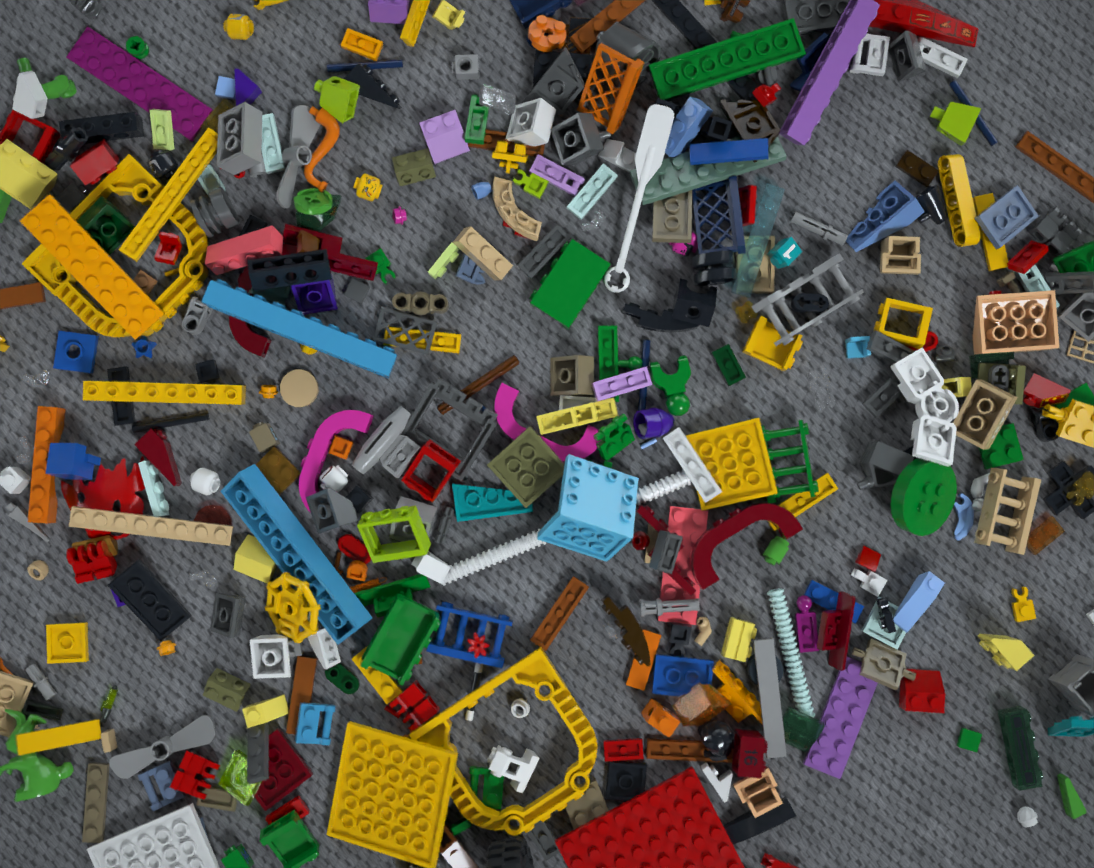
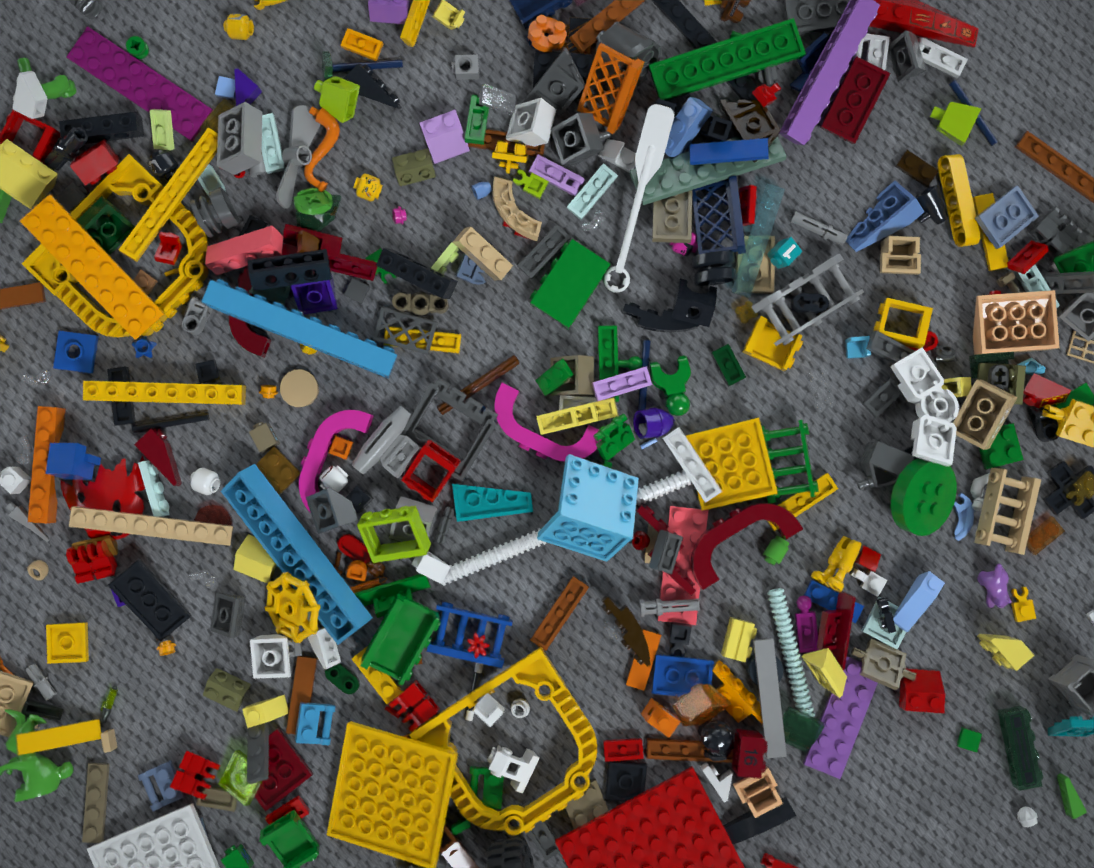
(193, 735): light grey piece -> none
(327, 66): none -> clear green tile
(376, 569): none -> reddish brown plate
(416, 273): none -> black brick
(488, 709): none -> white panel
(527, 466): olive plate -> none
(554, 377): none -> green plate
(704, 629): tan arm -> none
(826, 670): none -> light yellow slope
(842, 558): none -> yellow piece
(855, 100): none -> dark red plate
(996, 586): none -> medium lavender animal
(1032, 367): none -> medium azure tile

